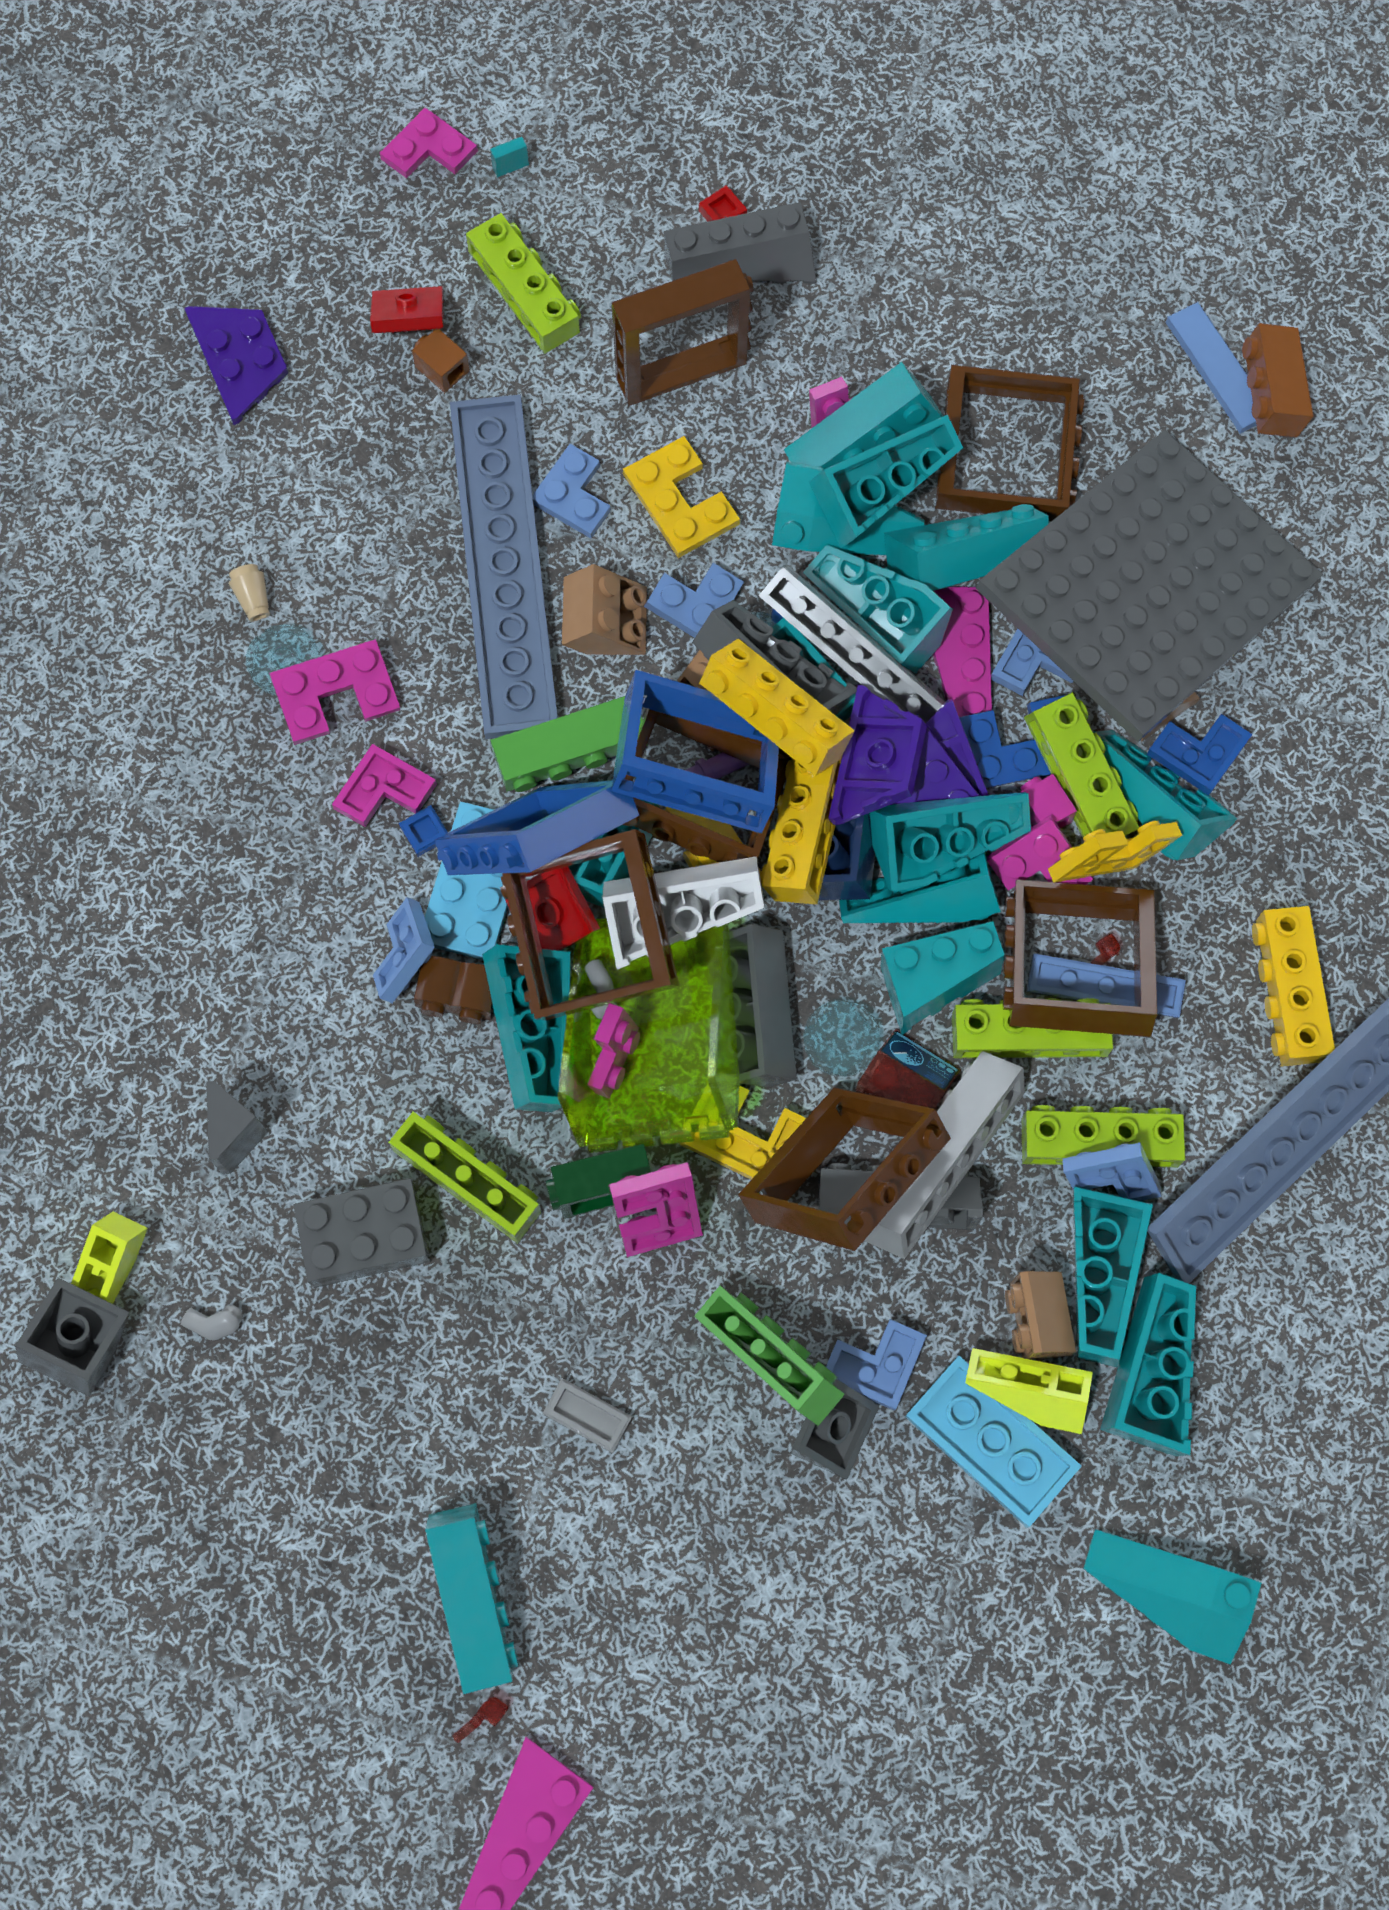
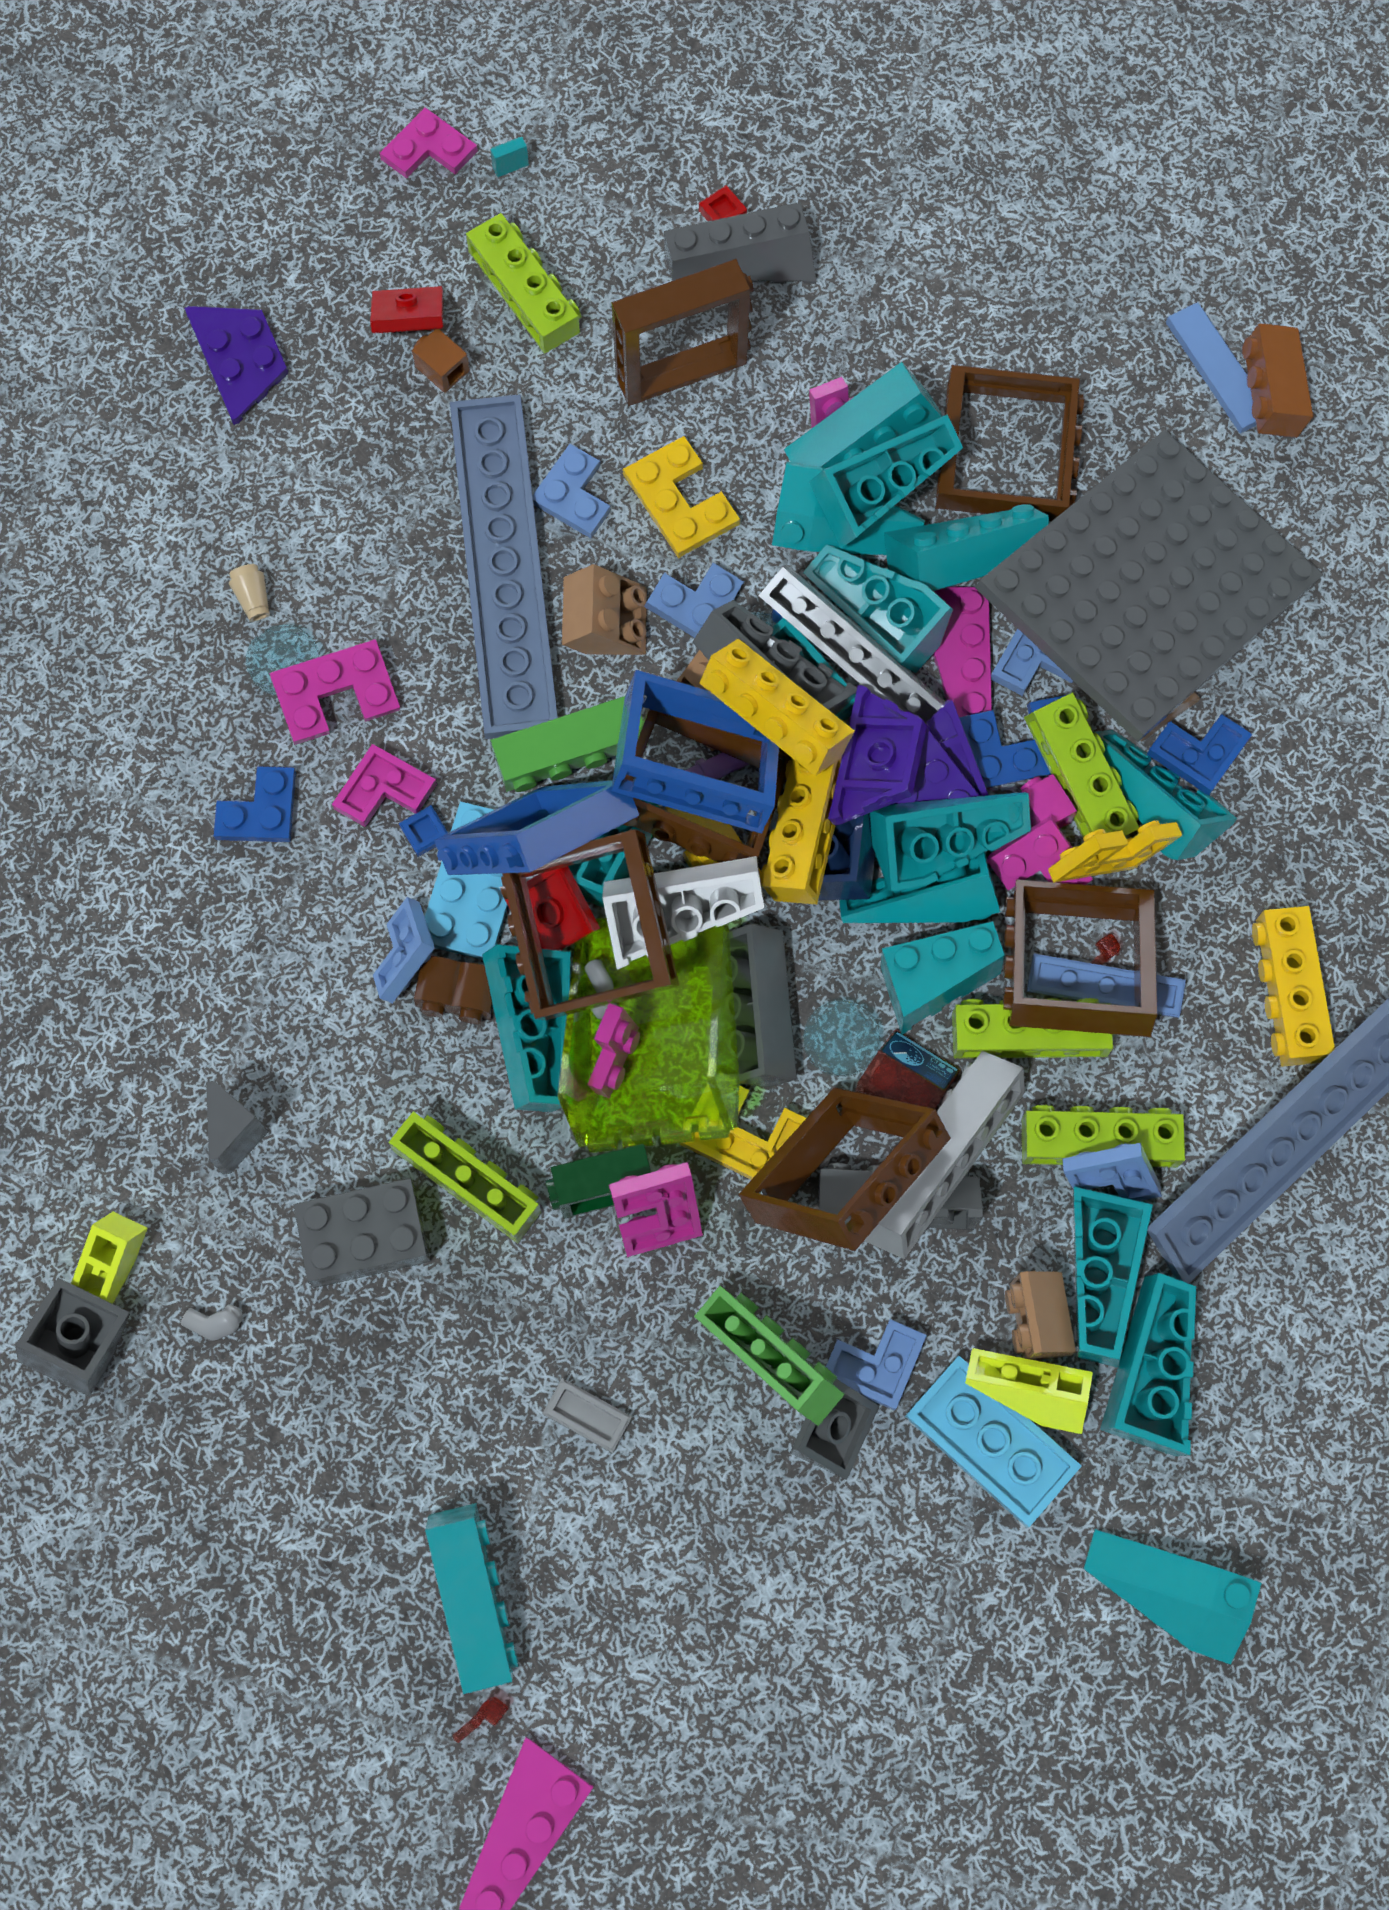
(265, 818): none -> blue plate

